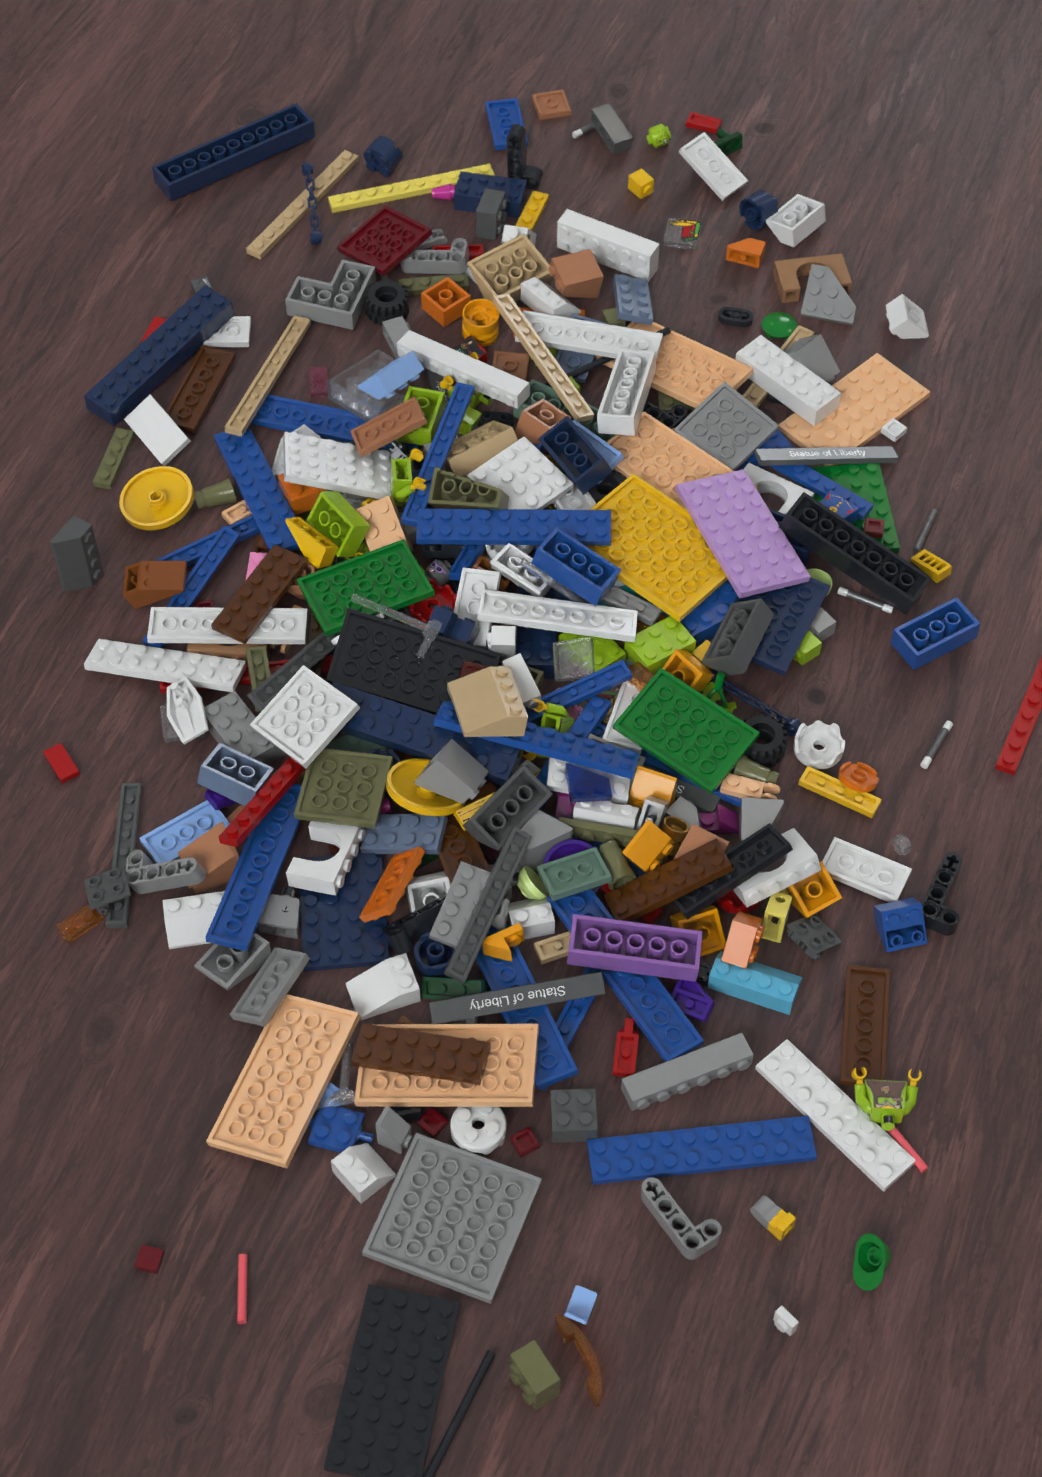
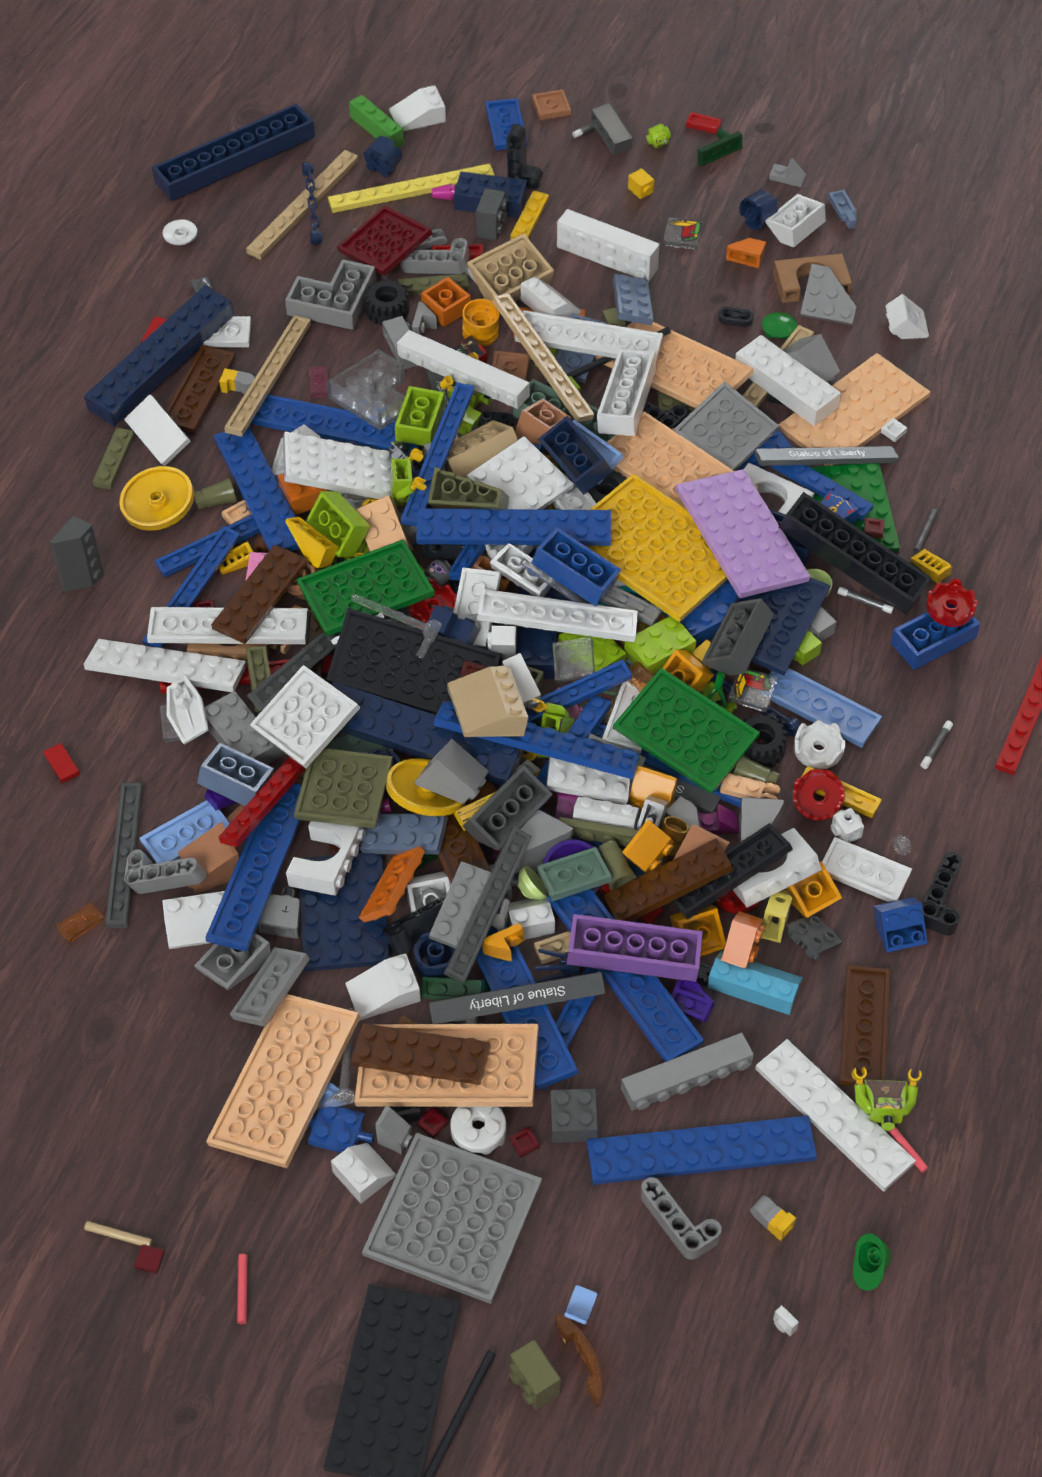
(107, 889): dark grey hinge -> none
(117, 1234): none -> tan bar
(153, 581): dark orange slope -> none
(179, 232): none -> white dish
(235, 381): none -> leg
(241, 550): none -> yellow slope
(375, 120): none -> bright green brick
(388, 426): nougat tile -> none
(392, 376): light blue slope -> none
(419, 109): none -> white slope
(423, 319): none -> light grey slope
(511, 232): white torso -> none
(565, 969): none -> dark blue plant
(577, 275): nougat slope -> none
(586, 785): clear blue wing -> none
(626, 1050): red hinge -> none
(713, 166): white plate -> none
(753, 690): none -> tile
(789, 175): none -> light grey slope
(807, 786): none -> red plate
(823, 704): none -> medium blue plate
(843, 207): none -> sand blue hinge
(847, 825): none -> white brick
(858, 776): orange tile -> none
(952, 594): none -> red plate

